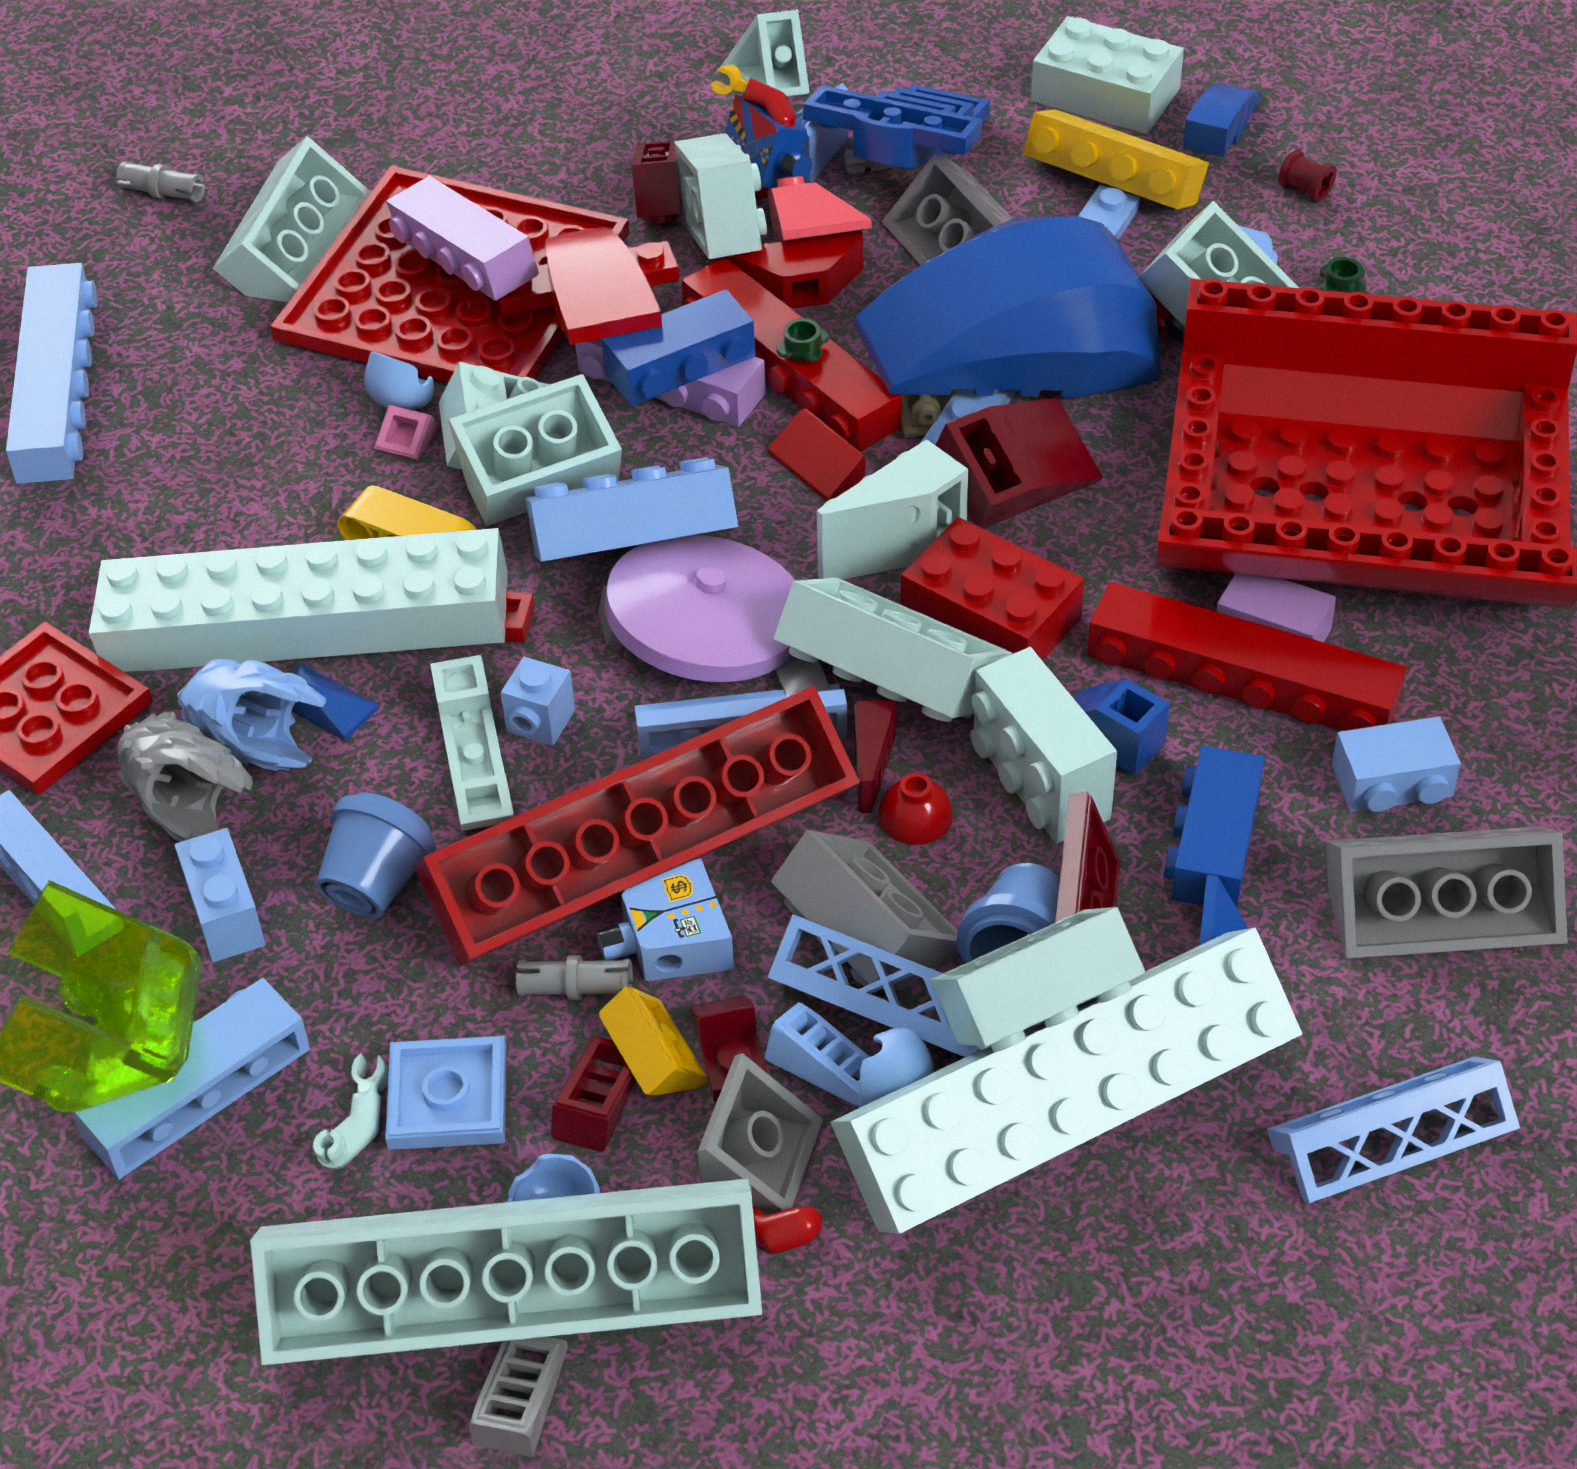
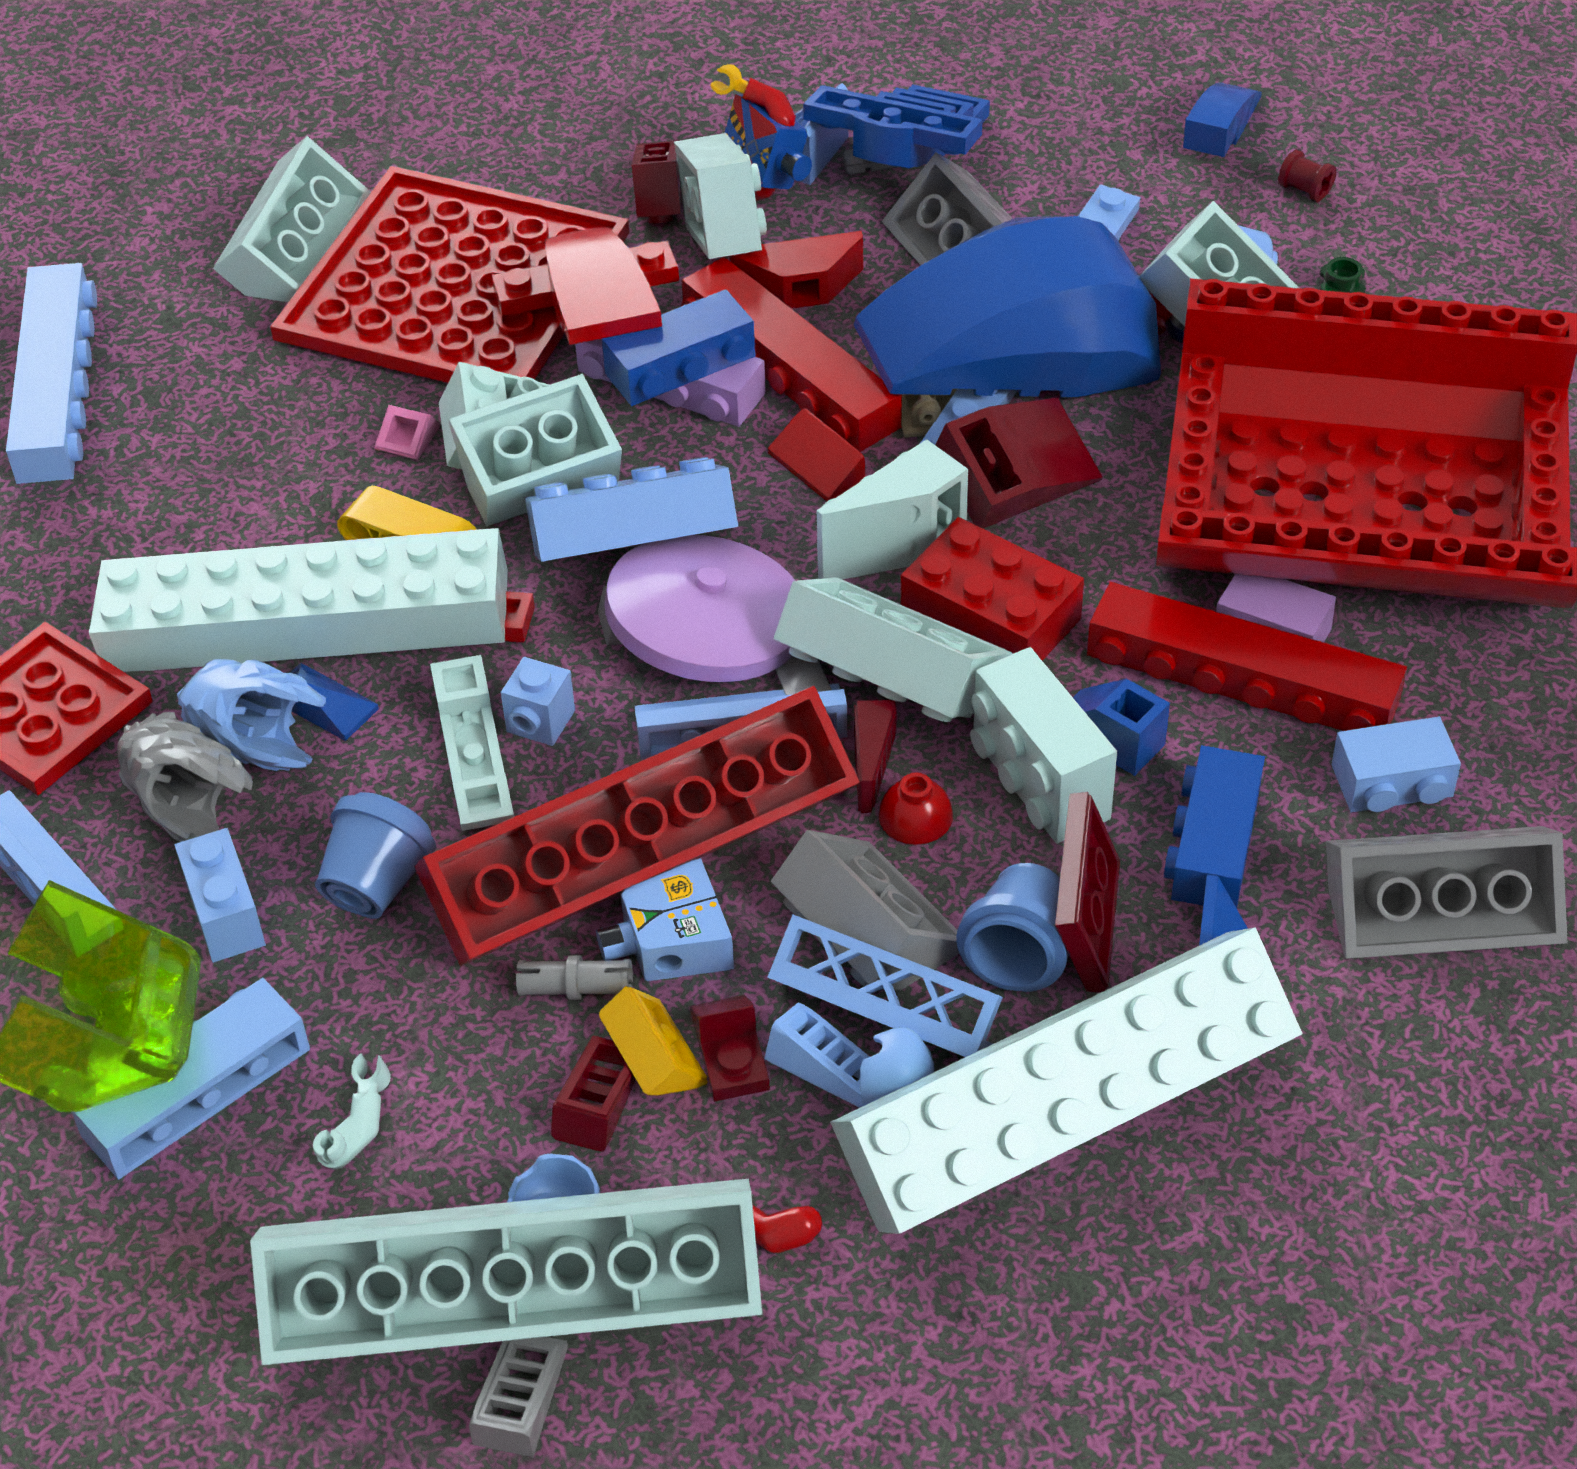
(160, 181): light grey pin -> none
(396, 383): light blue hair -> none
(446, 1093): light blue plate -> none
(462, 238): lavender brick -> none
(759, 1136): light grey slope -> none
(773, 53): light aqua slope -> none
(802, 340): dark green plate -> none
(810, 211): coral slope -> none
(1039, 979): light aqua brick -> none
(1107, 74): light aqua brick -> none
(1115, 158): yellow brick -> none
(1390, 1105): light blue fence -> none

